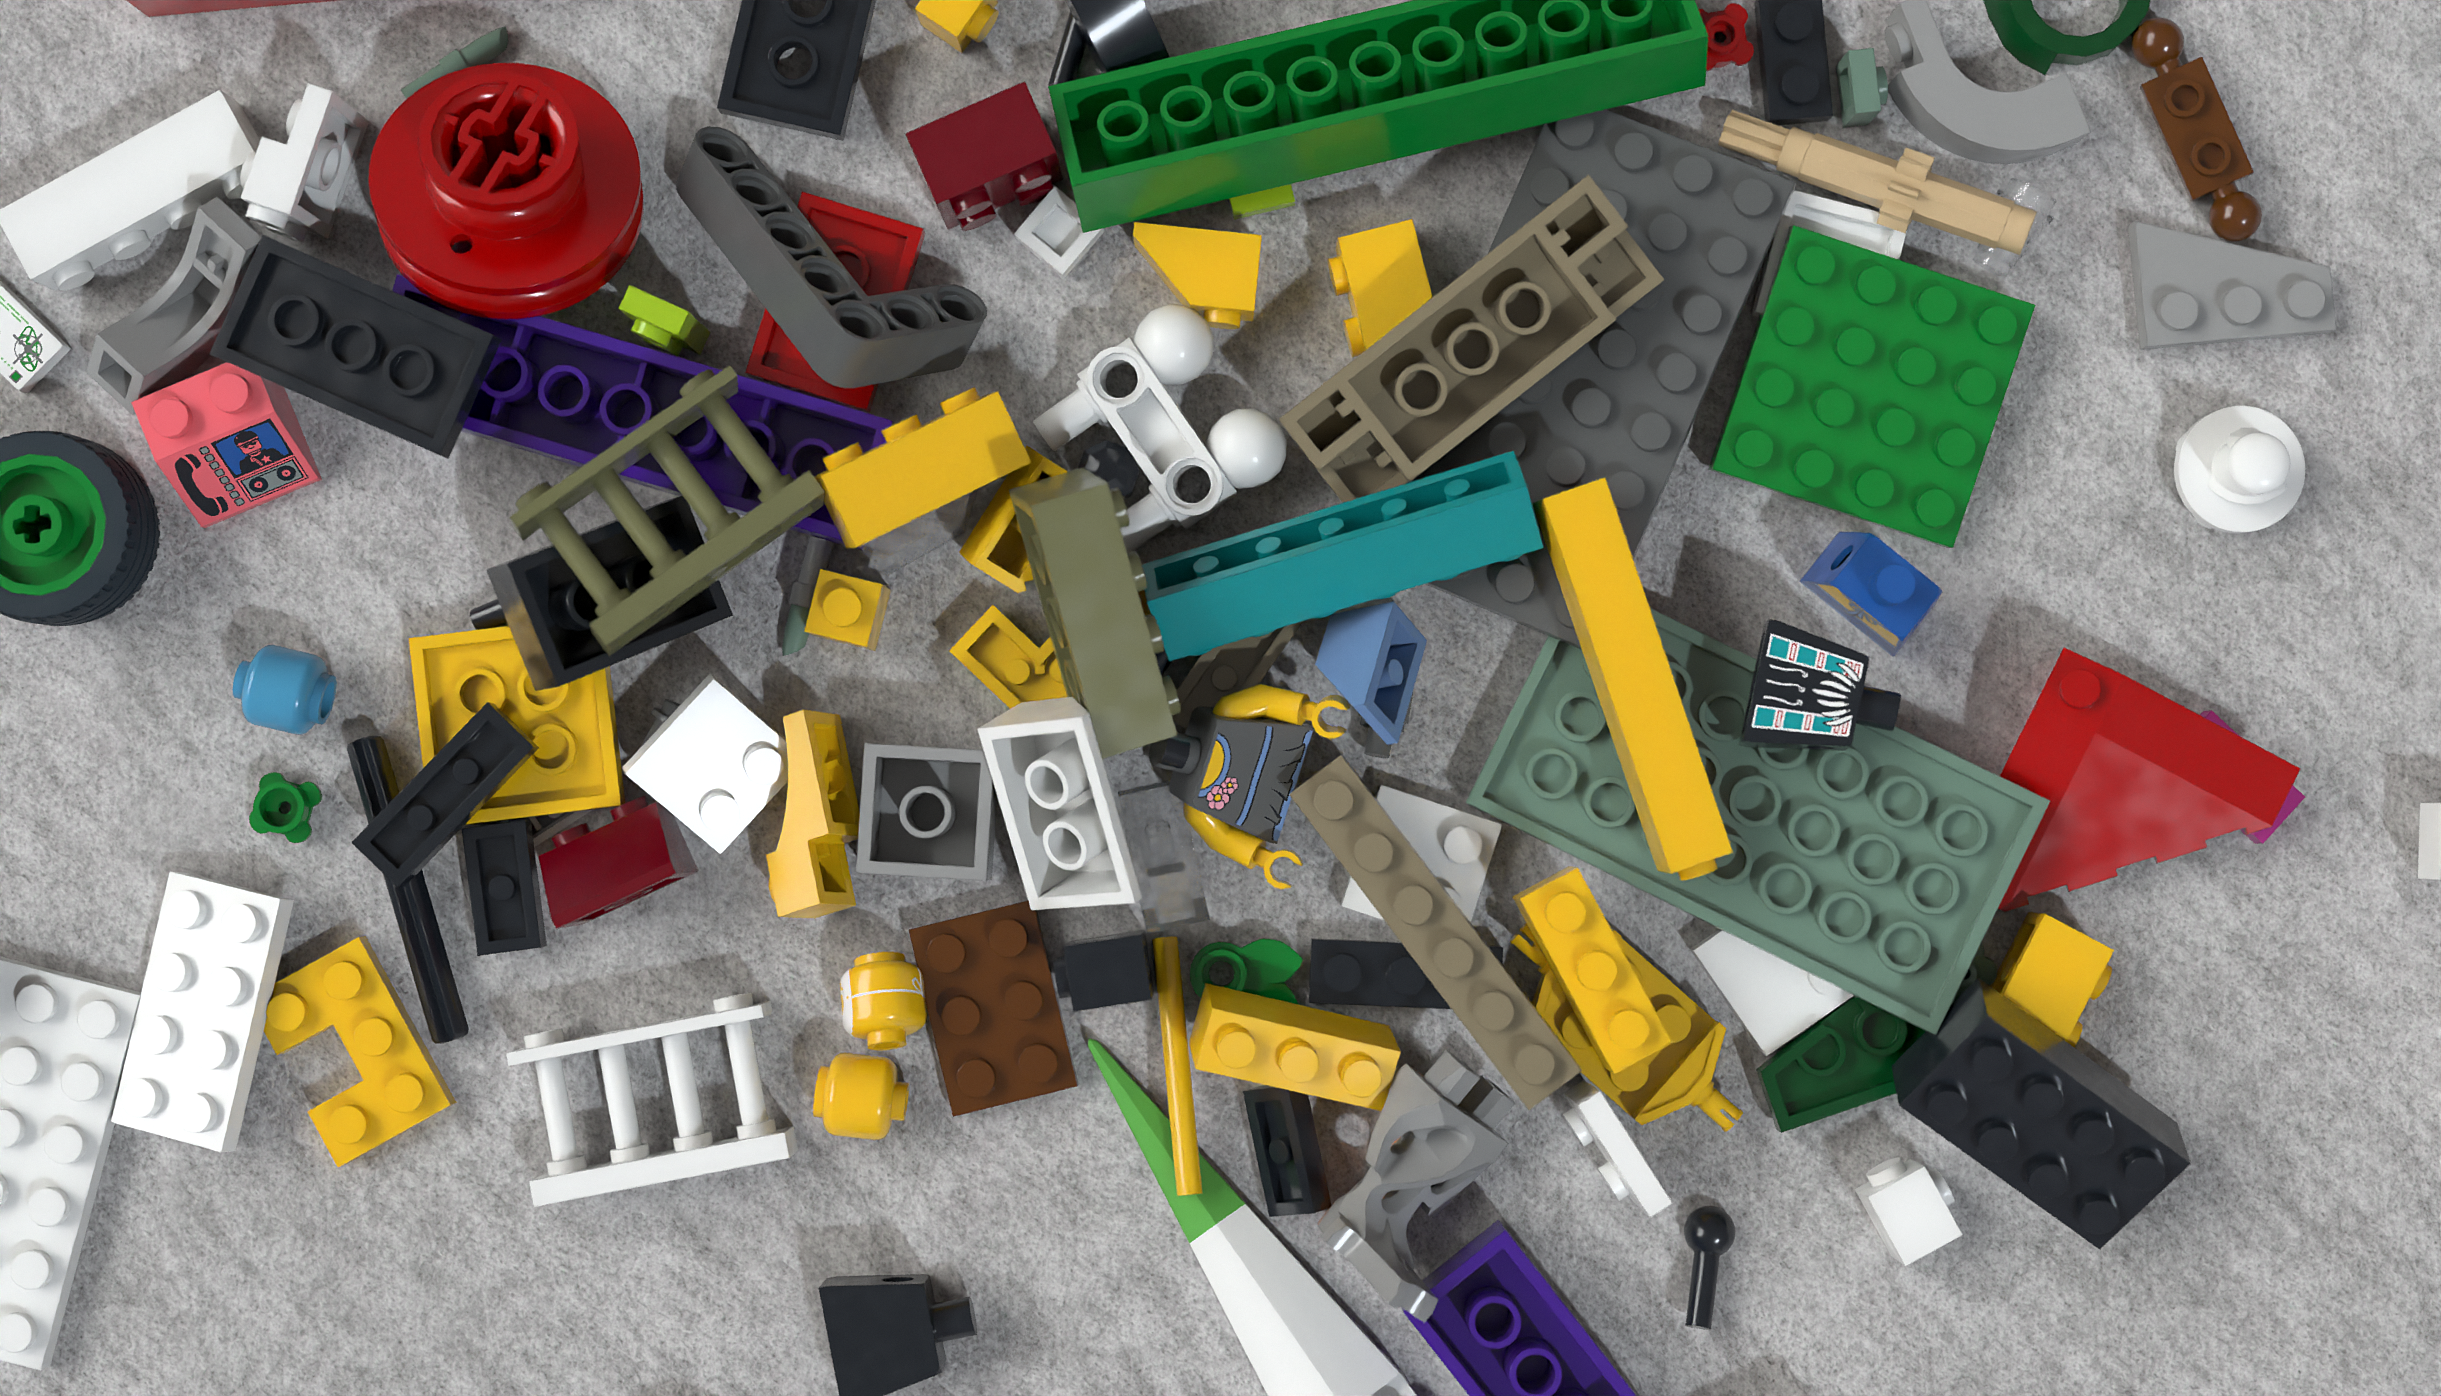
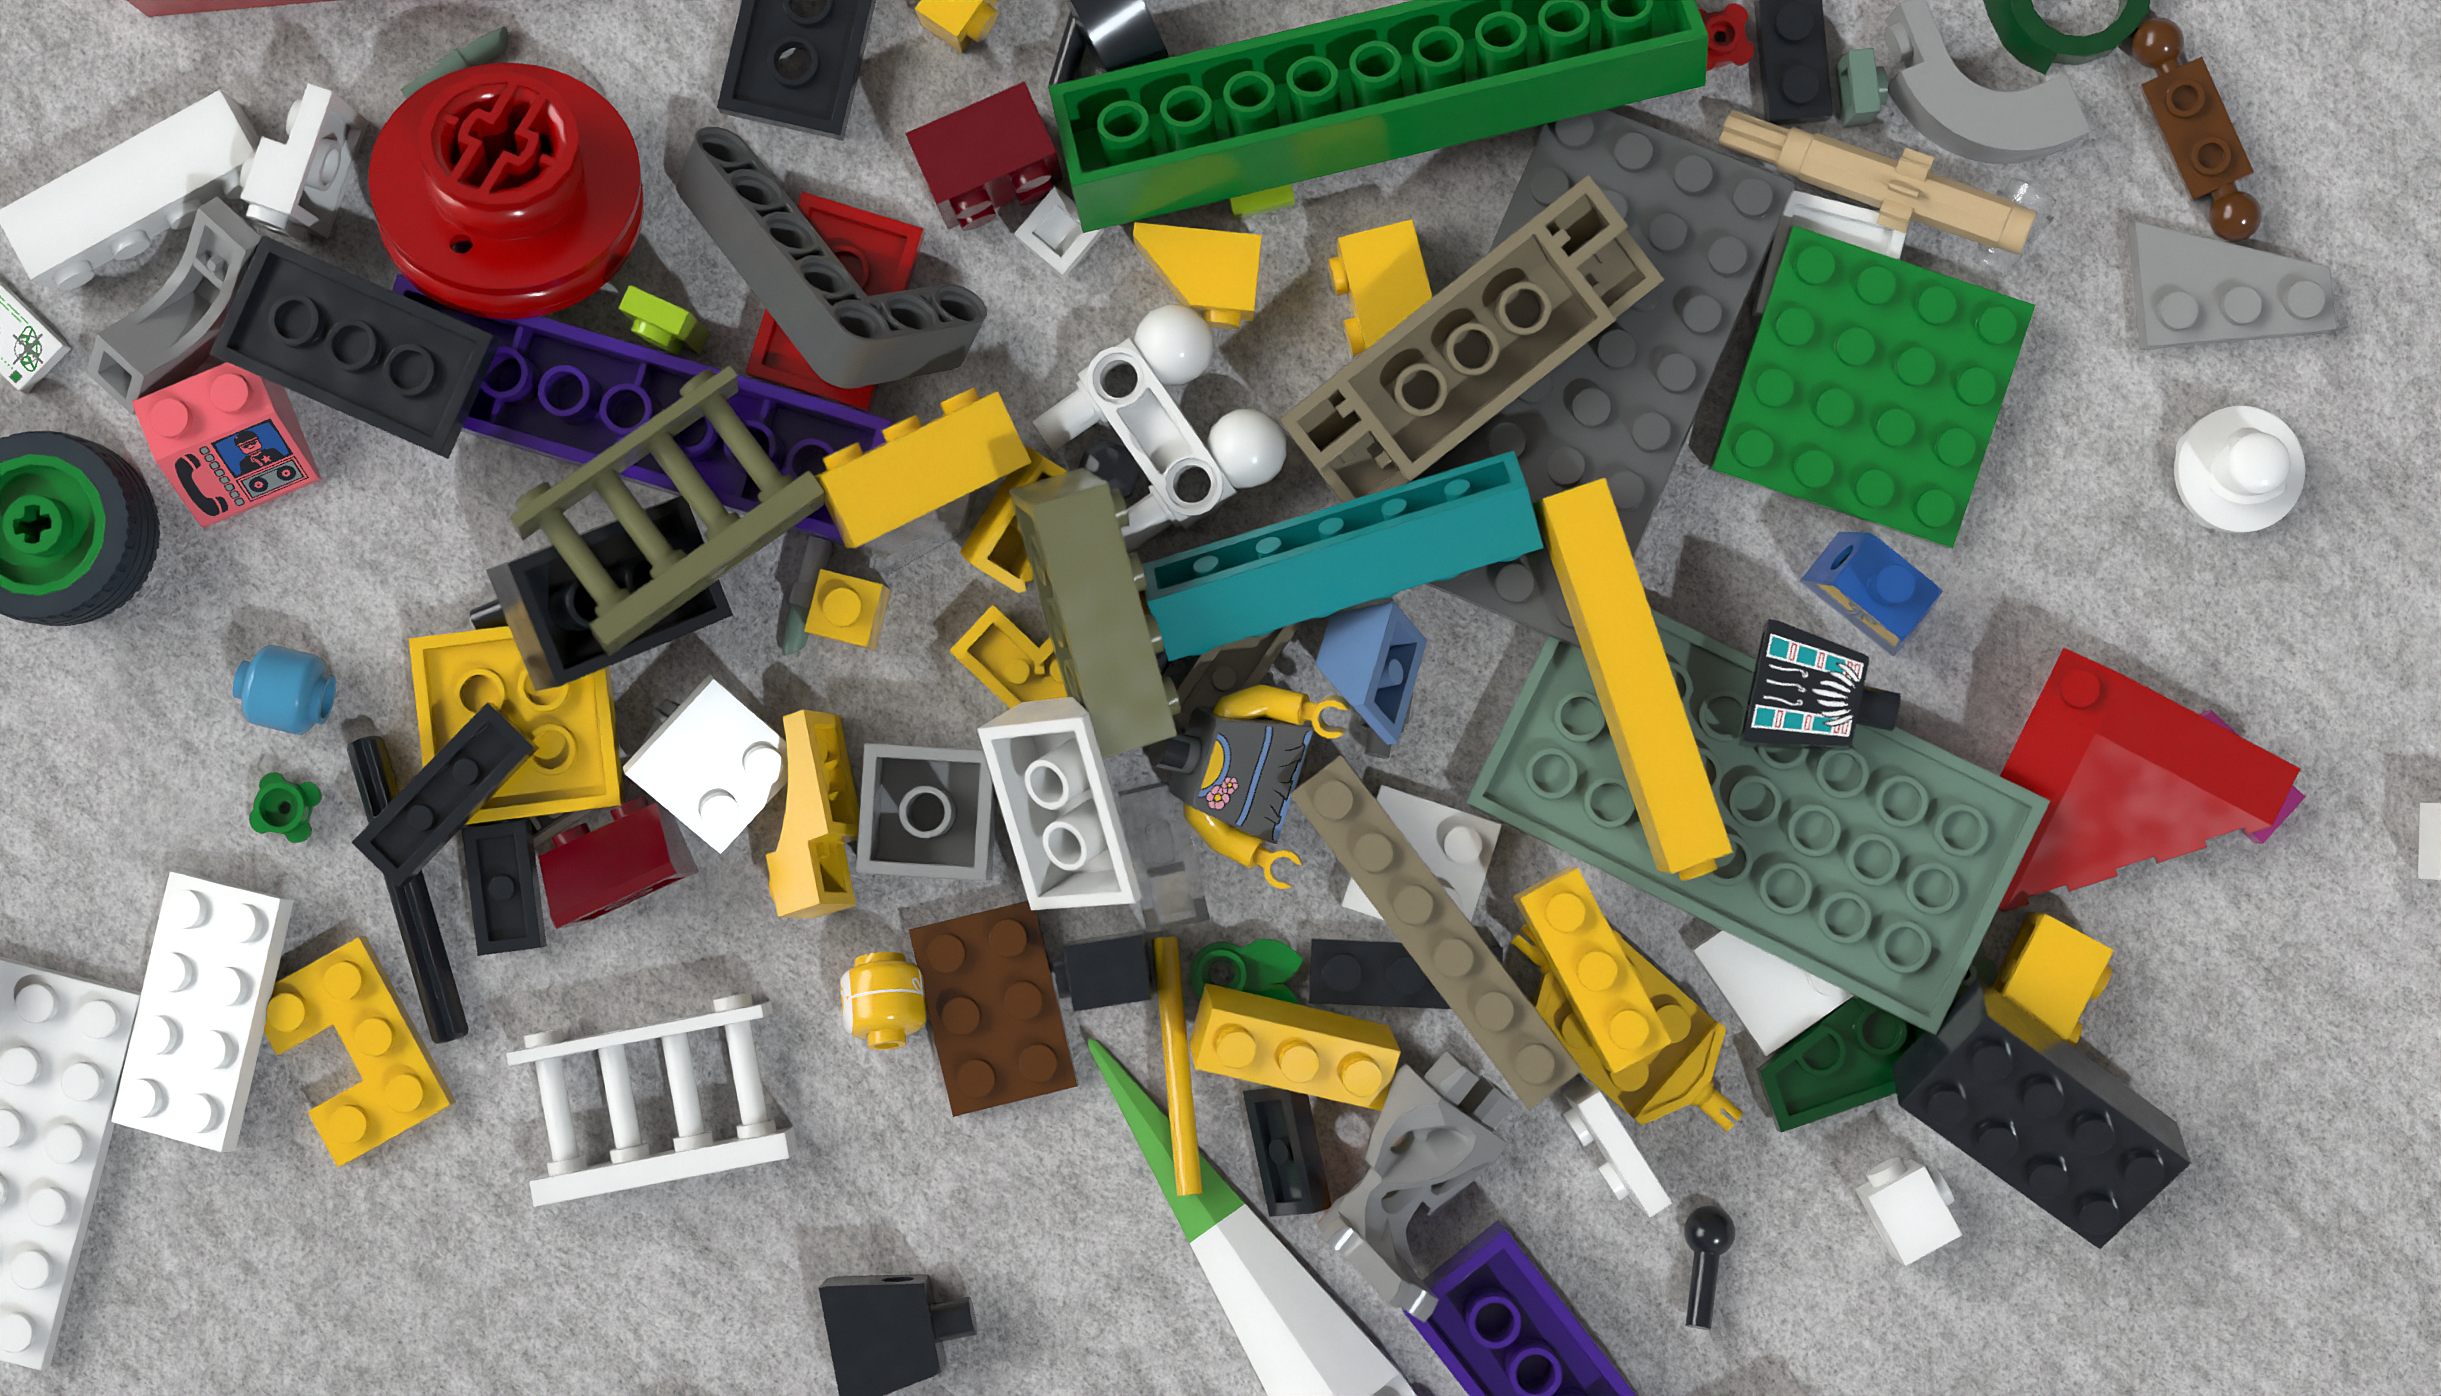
(860, 1096): yellow head -> none

